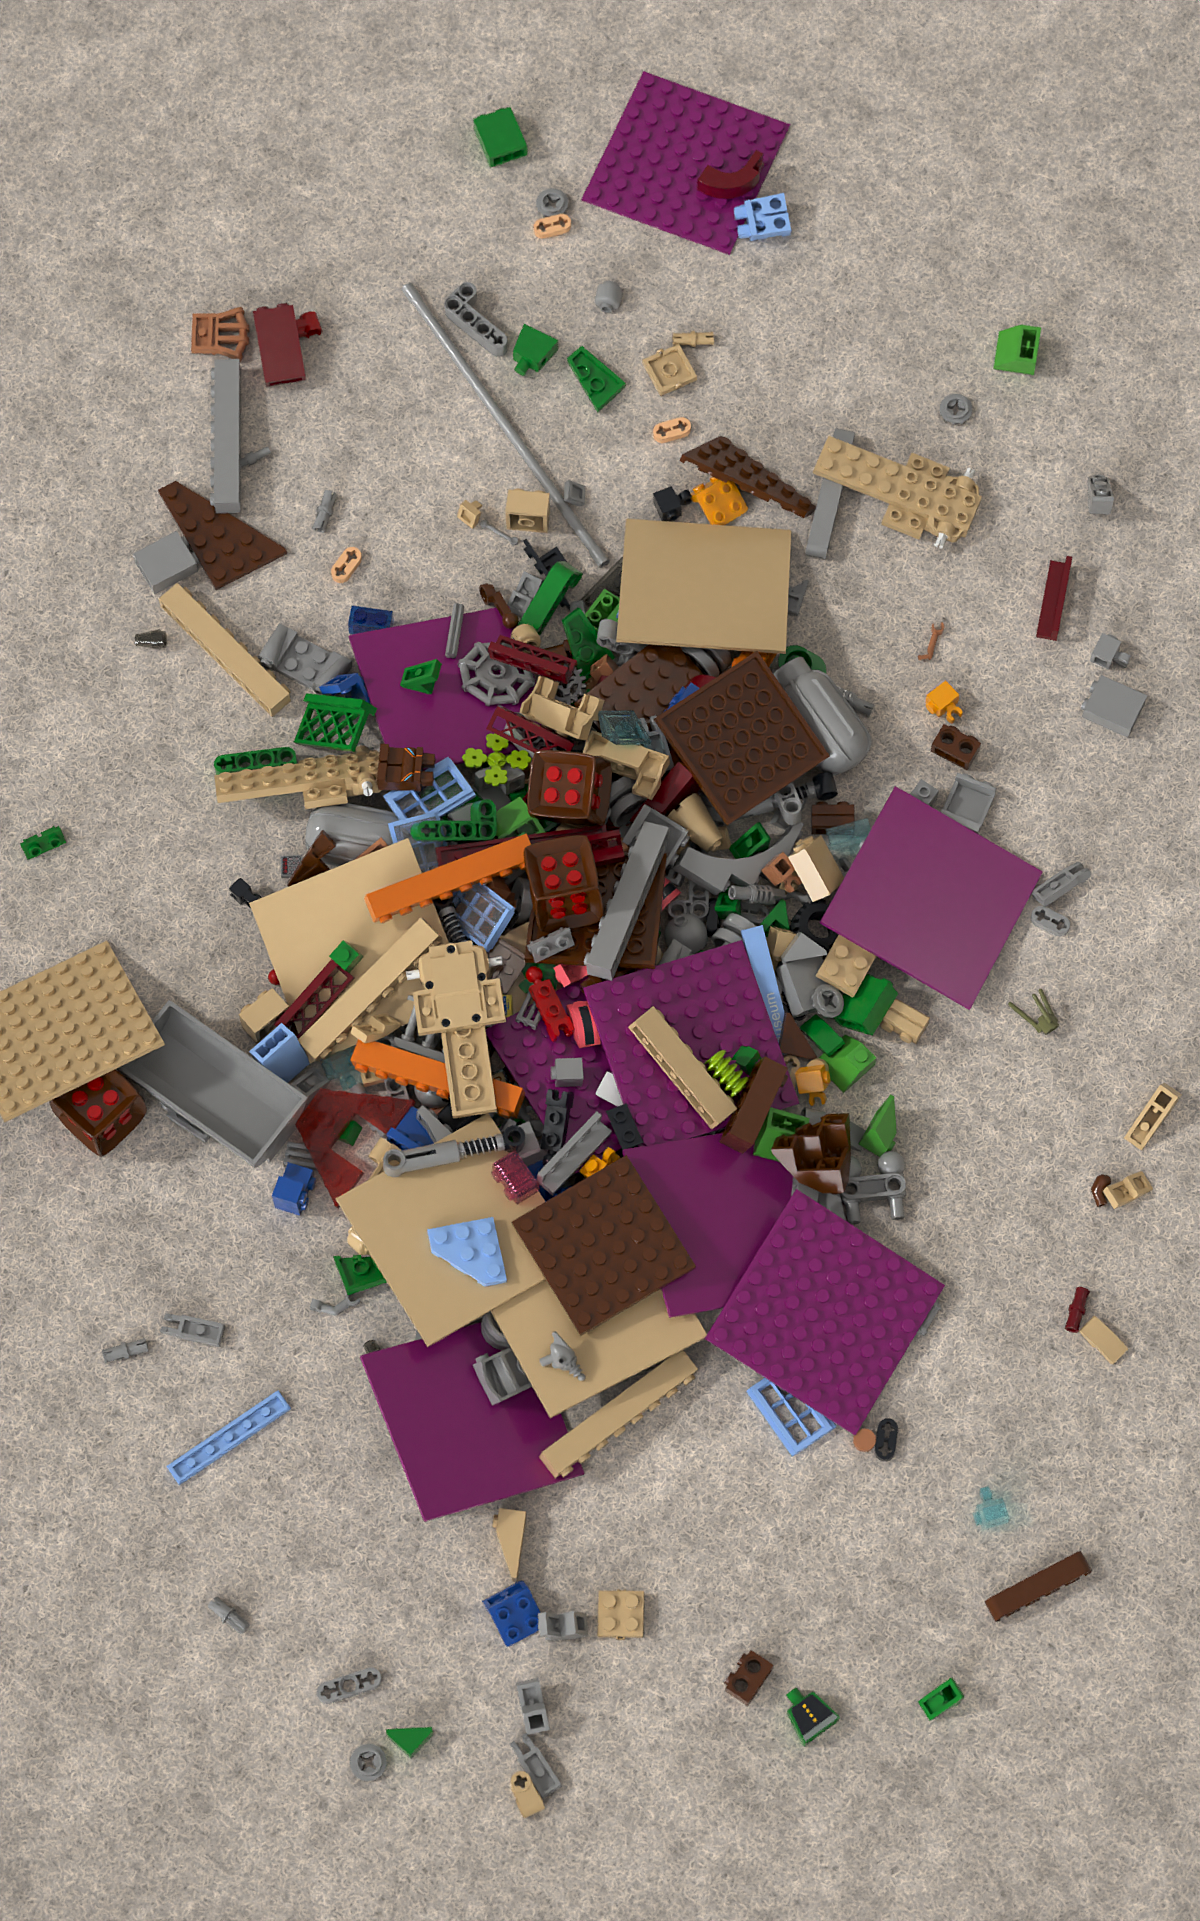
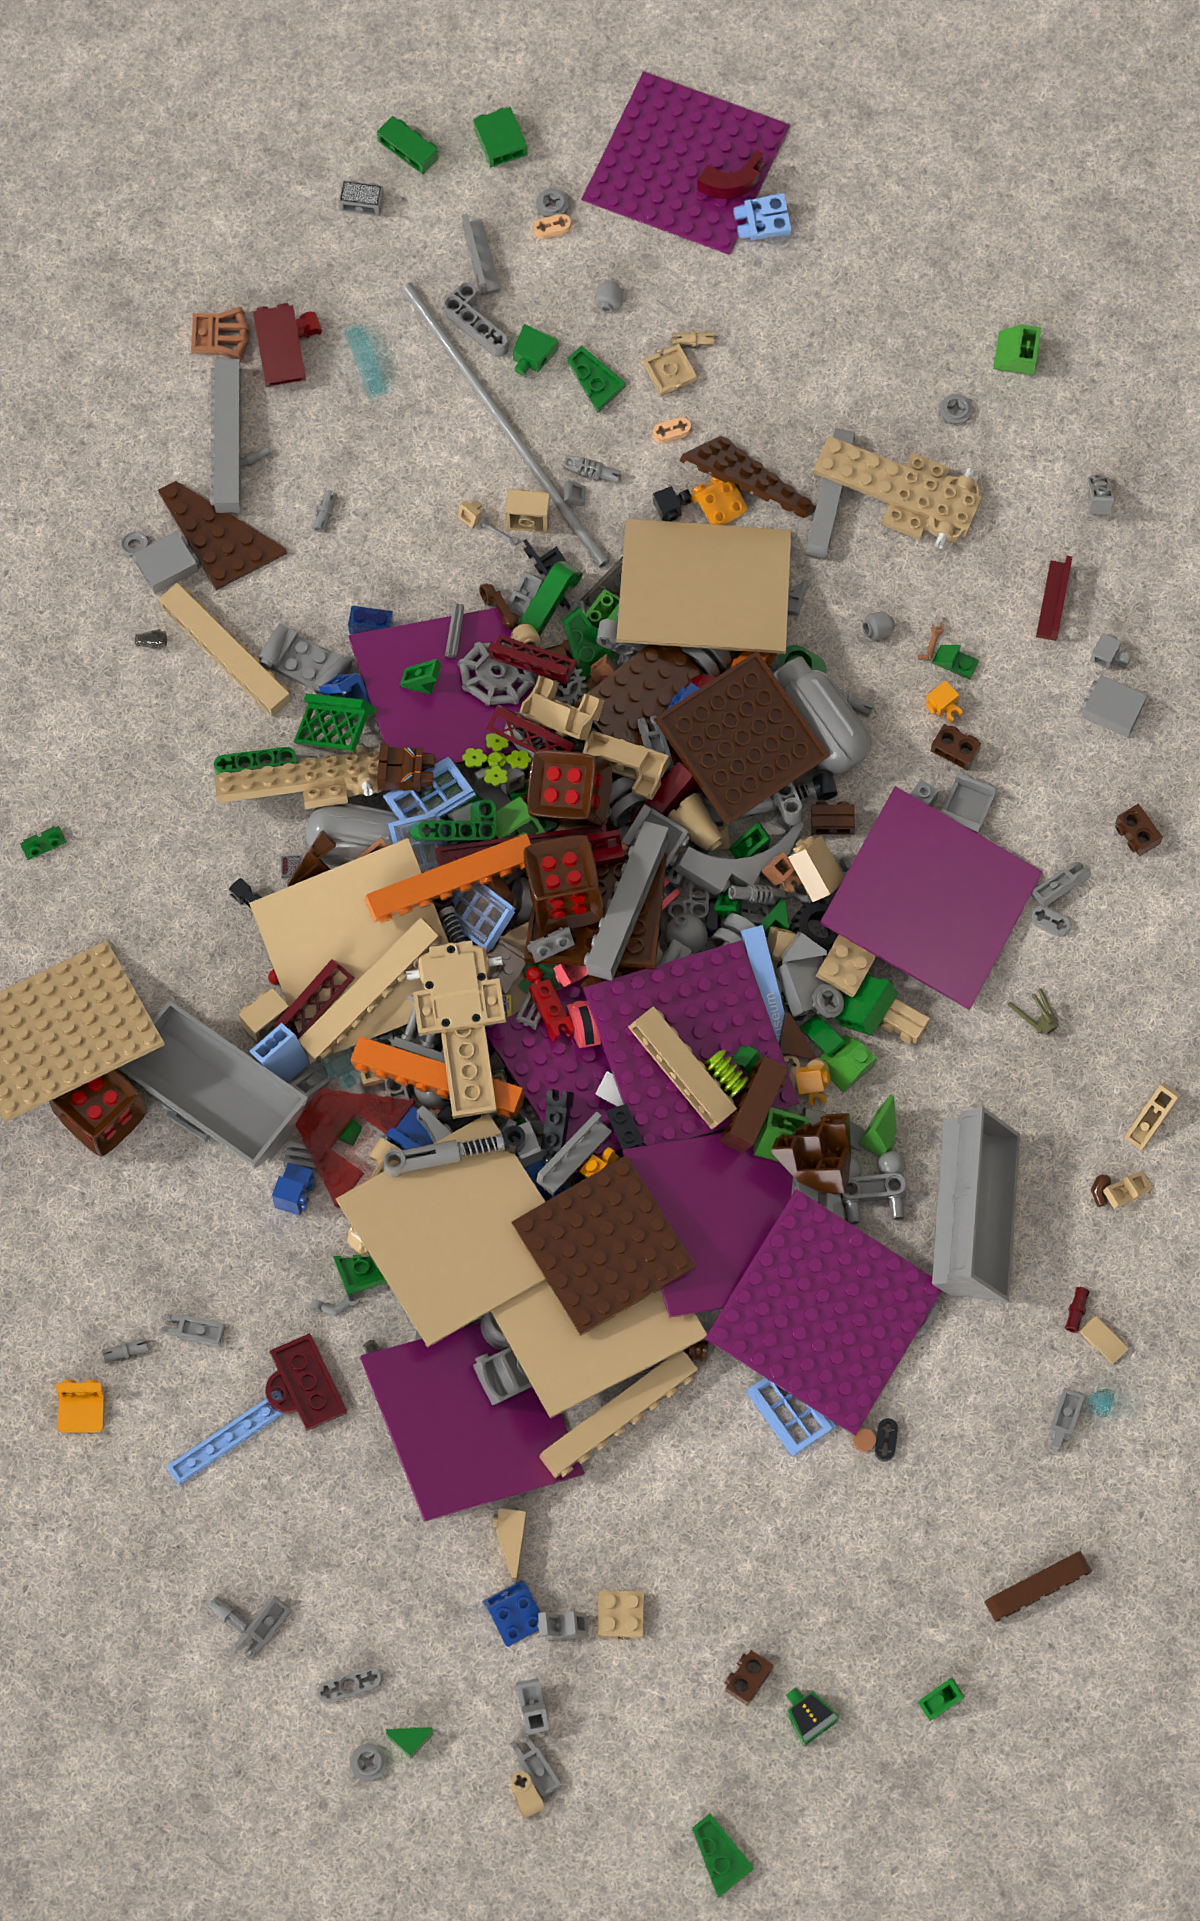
(80, 1406): none -> light orange bracket
(131, 537): none -> light grey piece
(263, 1626): none -> light grey hinge
(304, 1383): none -> dark red plate
(343, 562): light nougat beam -> none
(346, 956): green brick -> none
(361, 197): none -> brick
(366, 361): none -> clear light blue slope
(378, 1028): tan slope -> none
(407, 144): none -> green brick
(470, 1249): light blue plate -> none
(480, 255): none -> light grey fence
(515, 1177): clear pink brick -> none
(562, 1357): light grey piece -> none
(567, 1072): light grey brick -> none
(590, 468): none -> light grey hinge
(623, 728): clear light blue slope -> none
(699, 1351): none -> reddish brown wheel
(720, 1854): none -> green wing
(848, 834): clear light blue panel -> none
(878, 625): none -> light grey head
(953, 660): none -> green slope
(976, 1206): none -> light grey piece
(990, 1512): clear light blue brick -> none
(1065, 1417): none -> light grey hinge
(1101, 1402): none -> clear light blue cone
(1143, 828): none -> reddish brown brick

